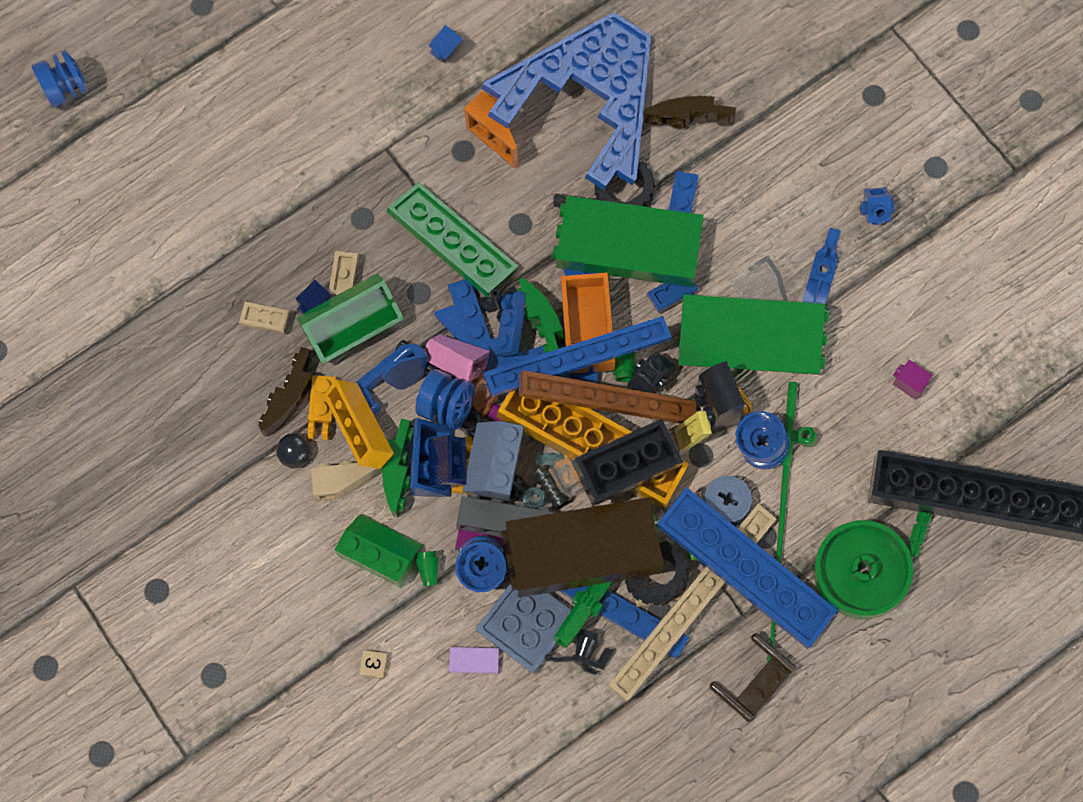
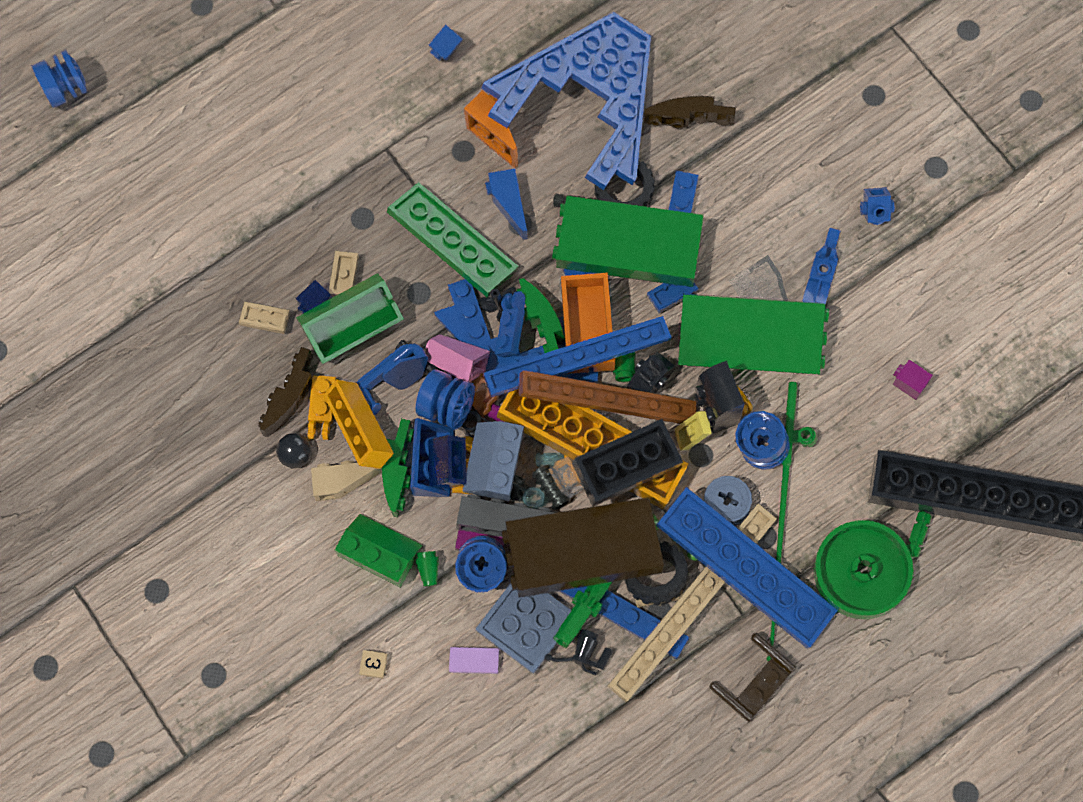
(507, 198): none -> blue slope

